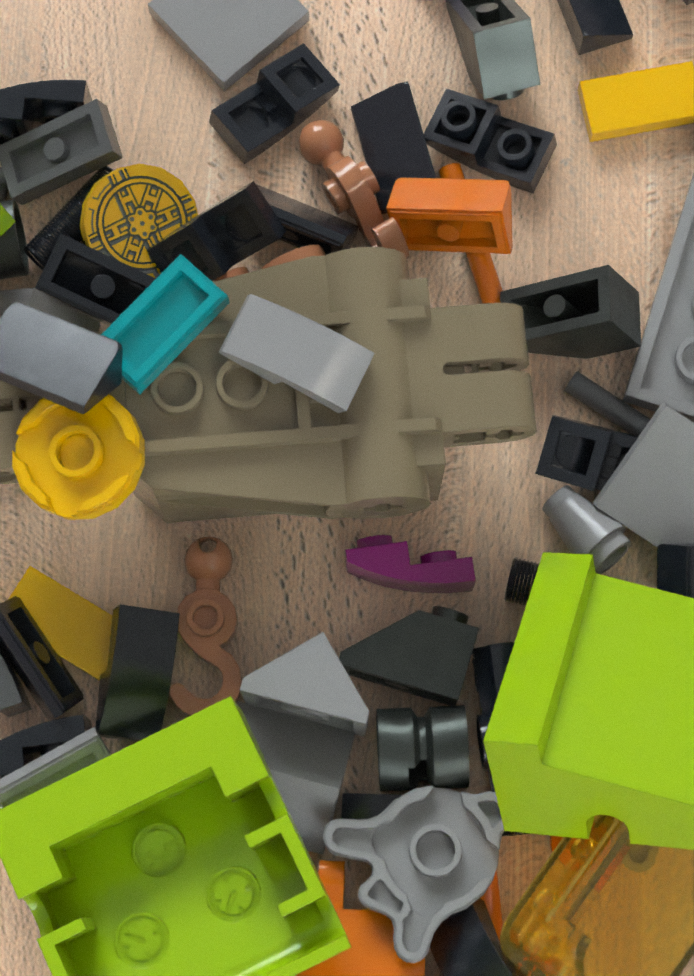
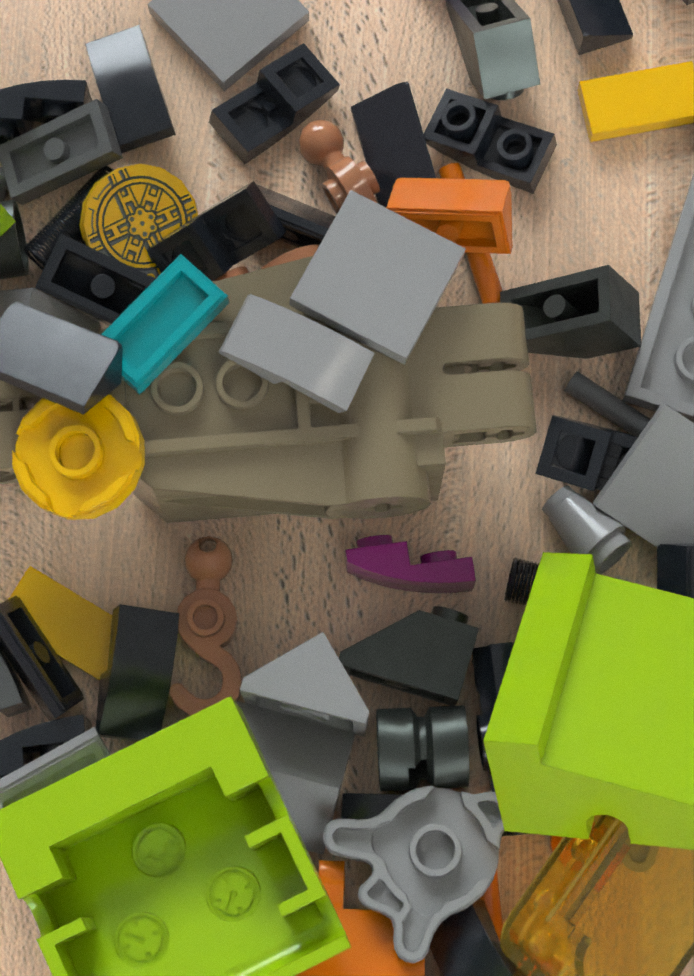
(130, 88): none -> black slope
(377, 277): none -> light grey tile

